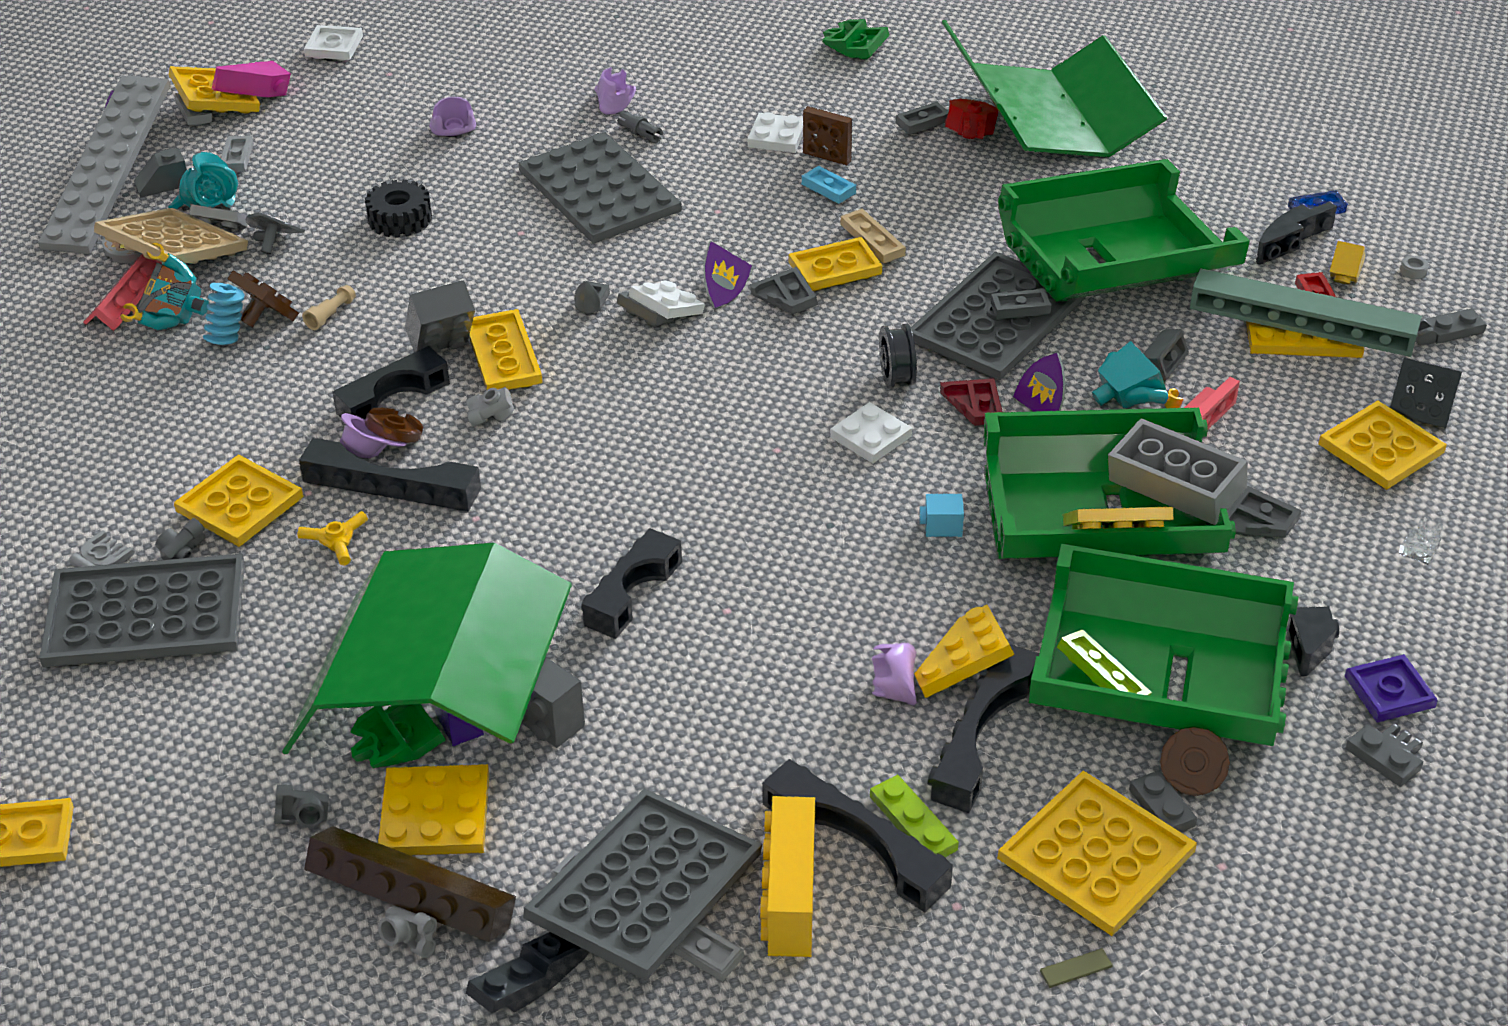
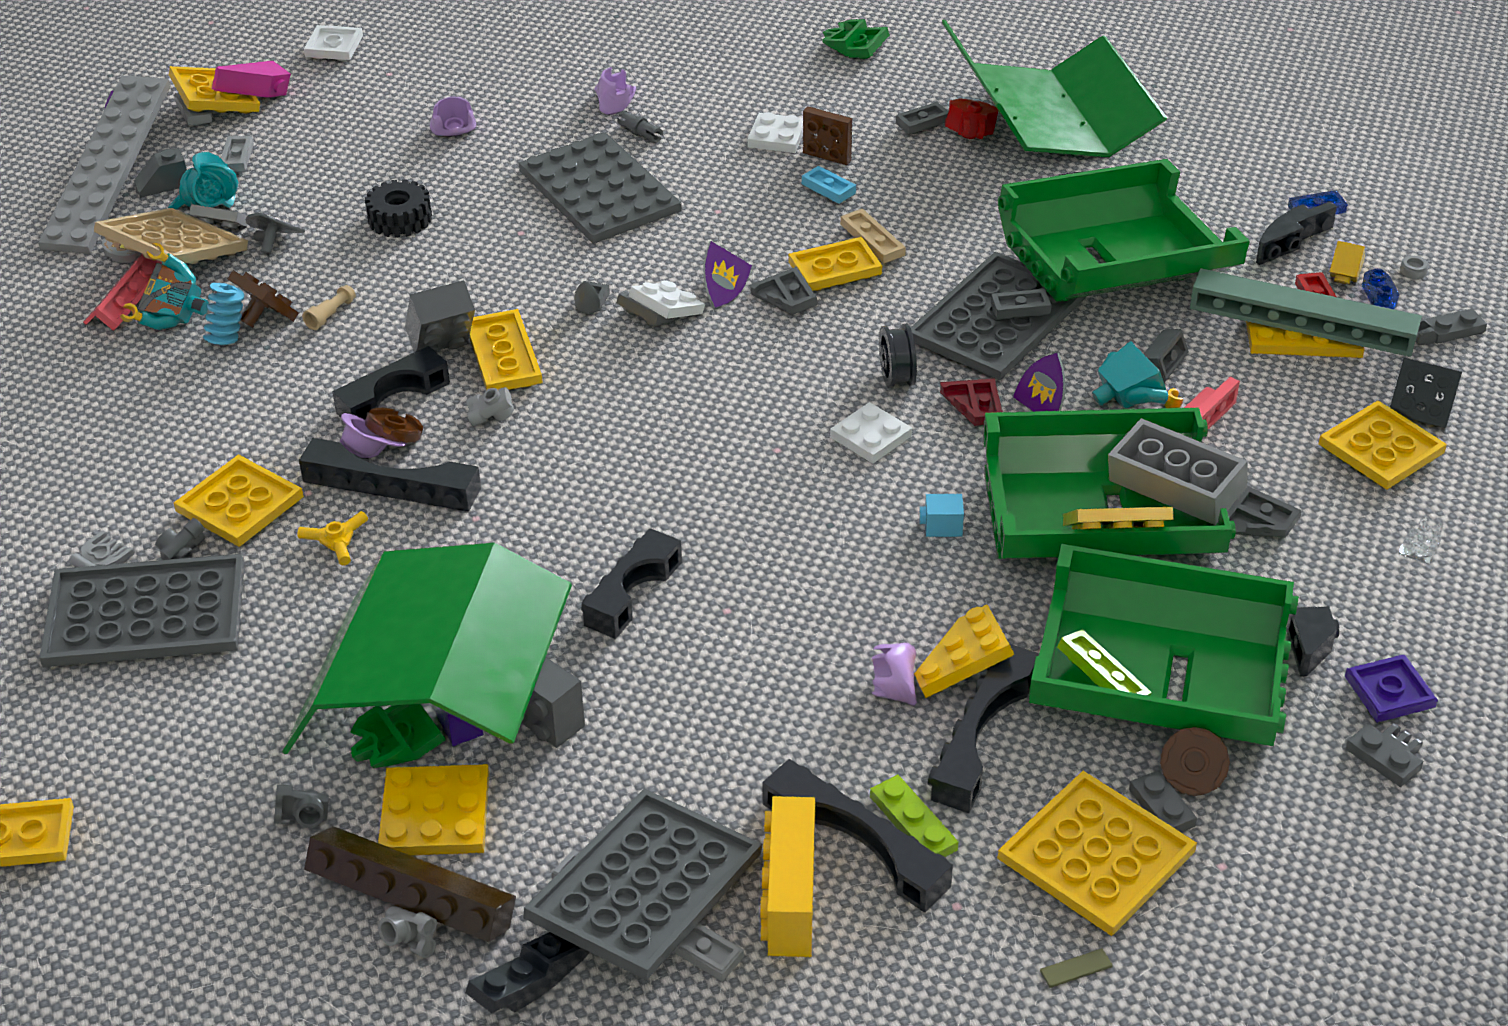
(1380, 288): none -> clear blue plate

